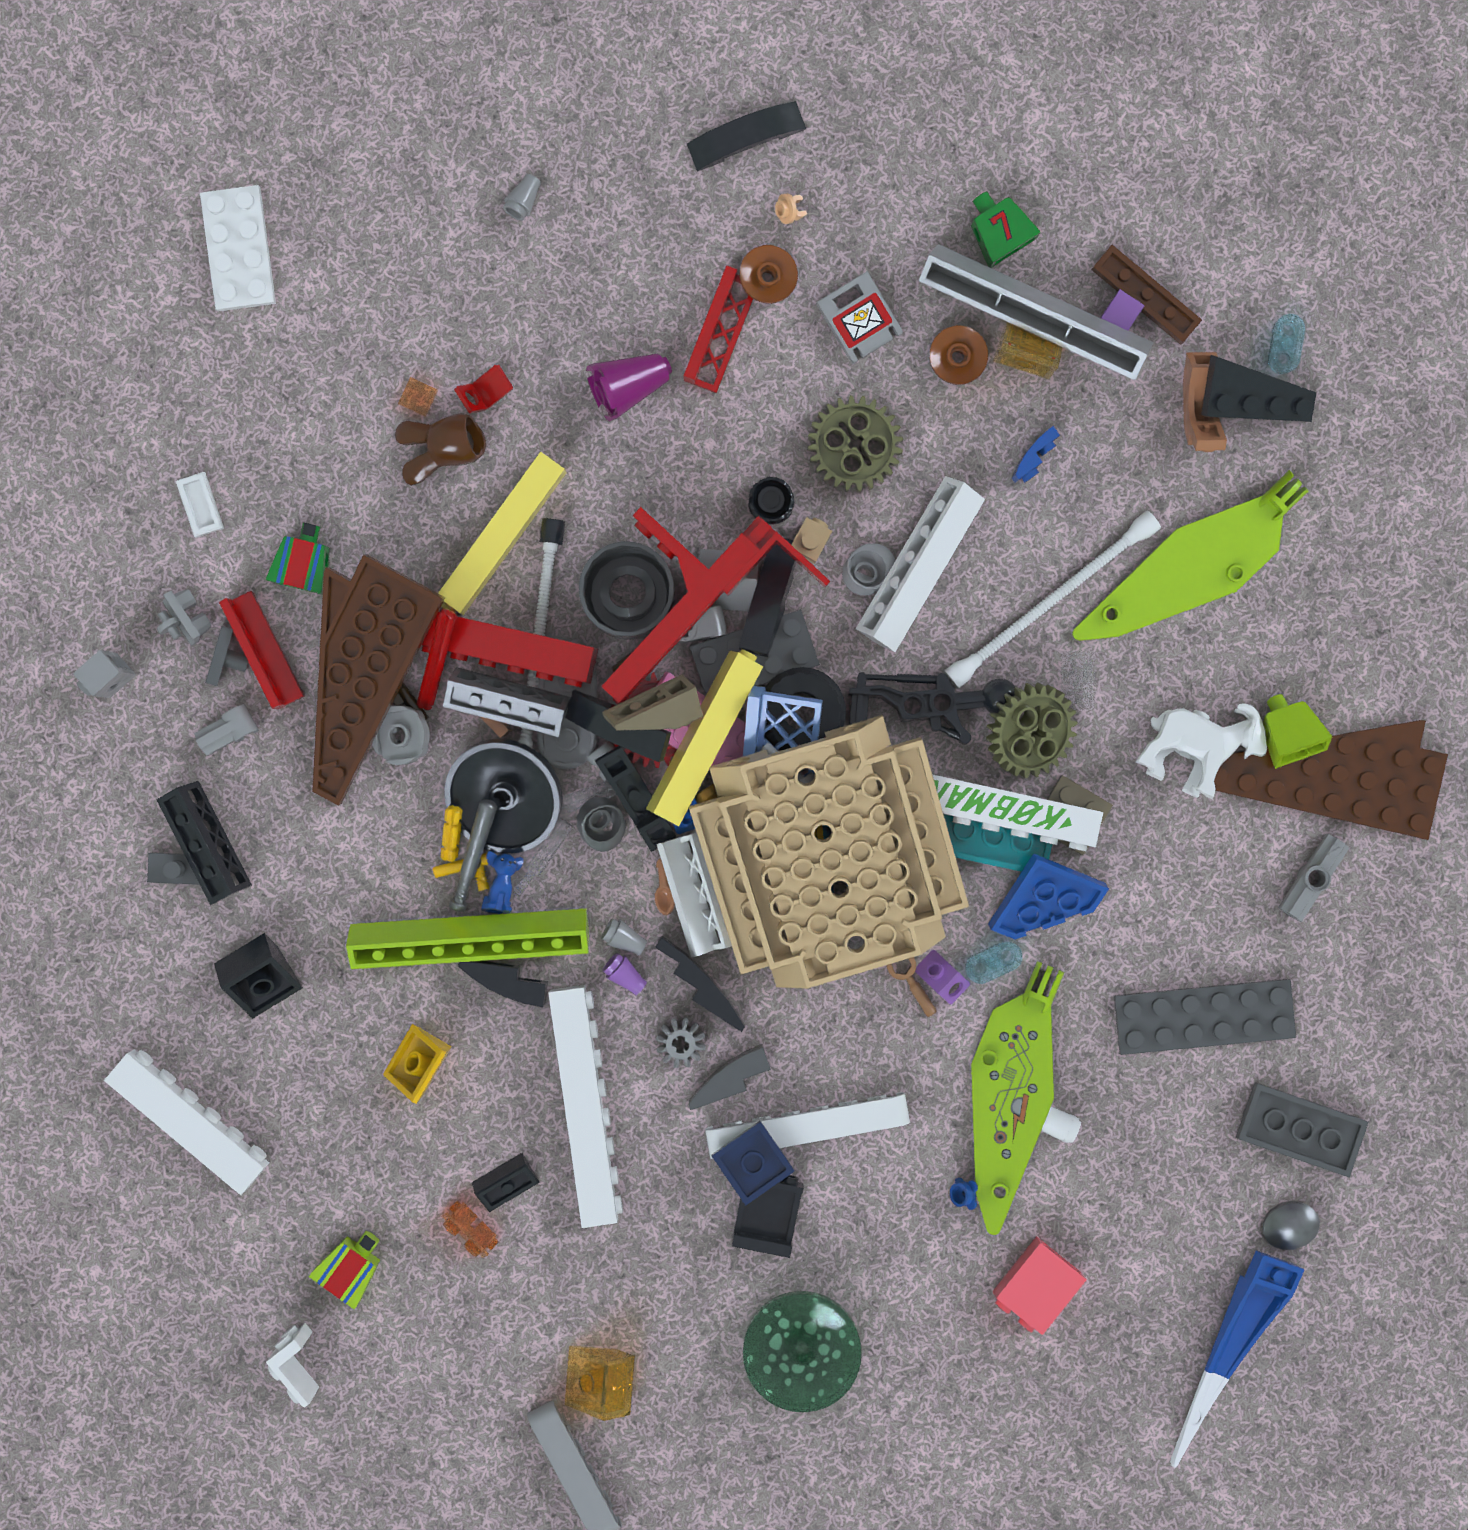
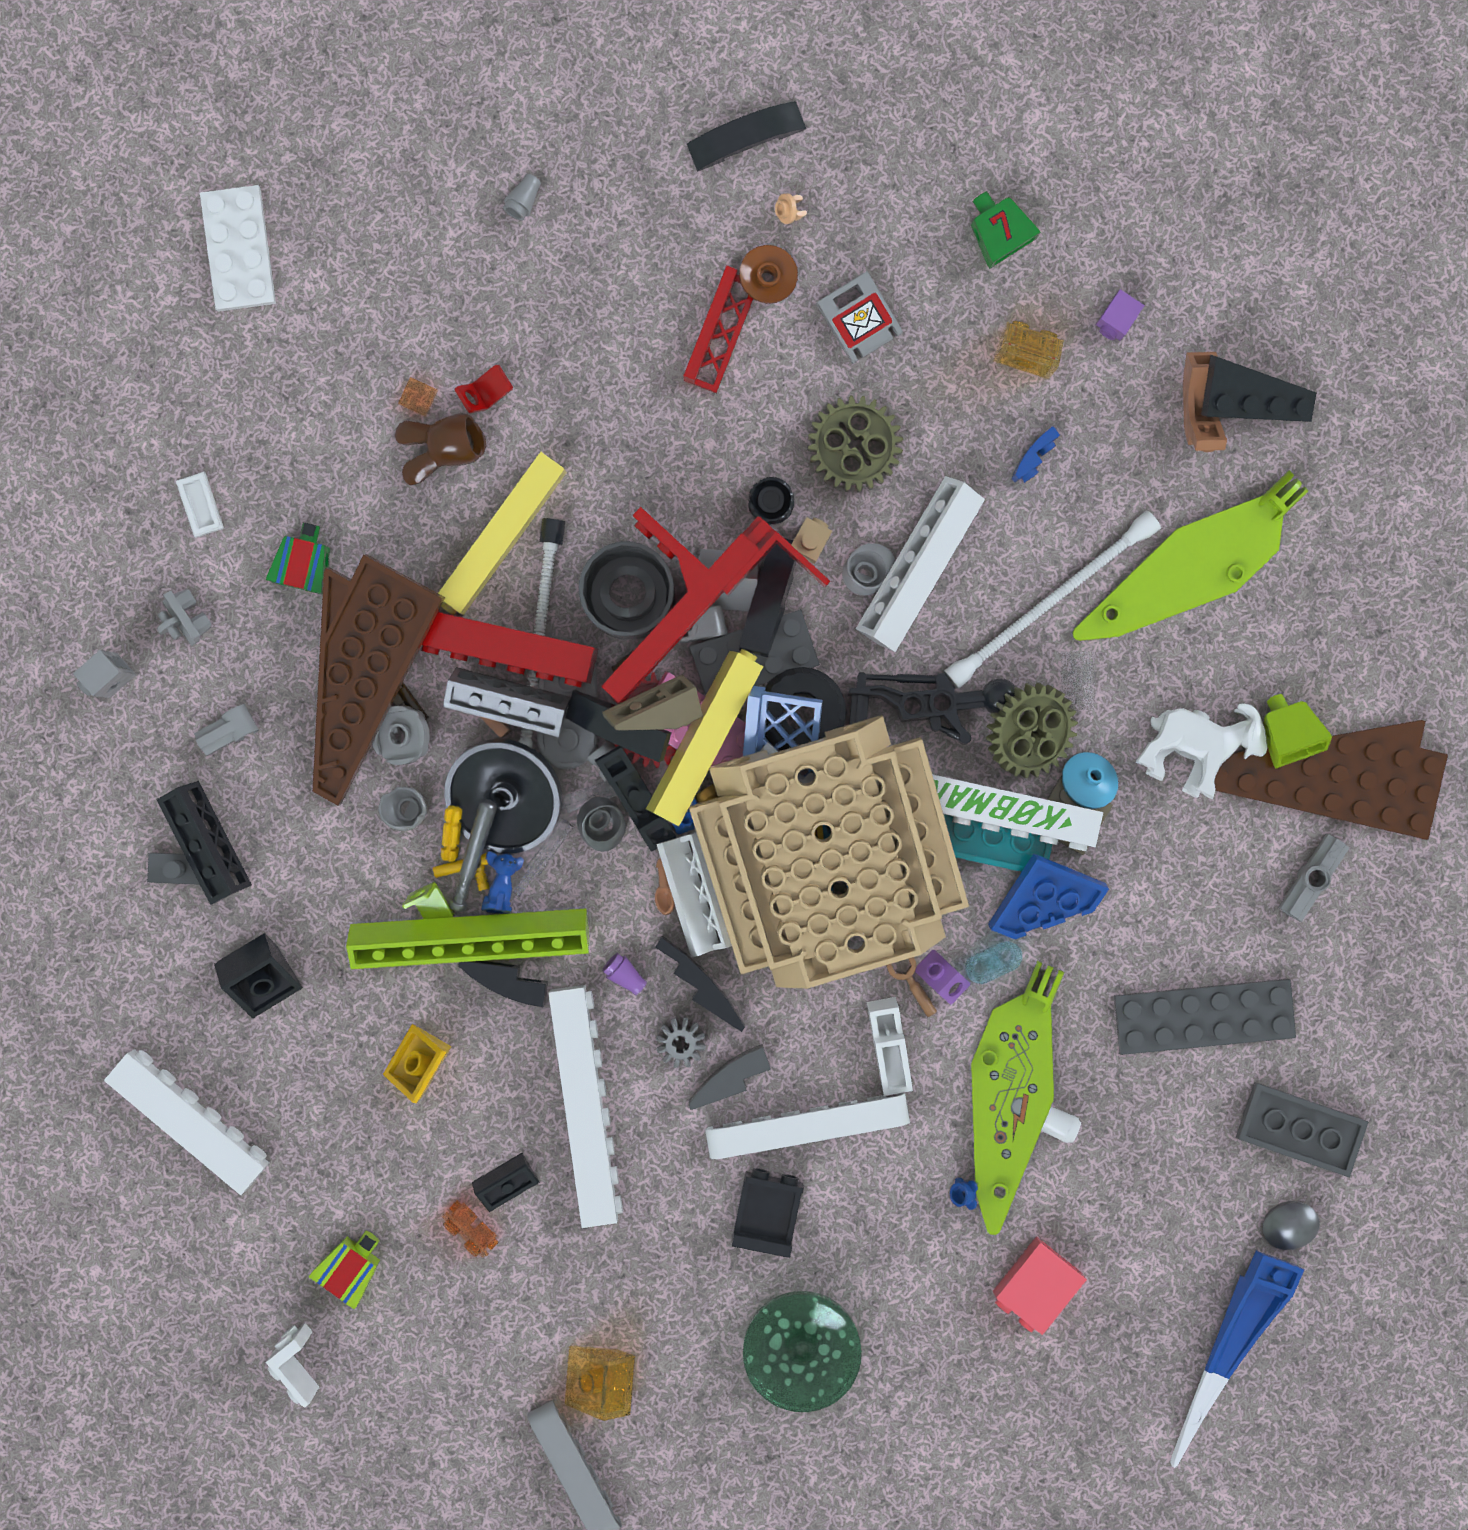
(225, 657): dark grey tile -> none
(262, 650): red fence -> none
(391, 805): none -> light grey hair
(429, 902): none -> lime bracket
(436, 659): red axle -> none
(621, 936): light grey cone -> none
(626, 381): magenta cone -> none
(753, 1163): dark blue plate -> none
(889, 1046): none -> white slope
(969, 344): dark orange dish -> none
(1035, 311): light grey brick -> none
(1080, 785): none -> medium azure dish
(1159, 303): reddish brown plate -> none
(1286, 345): clear light blue plate -> none

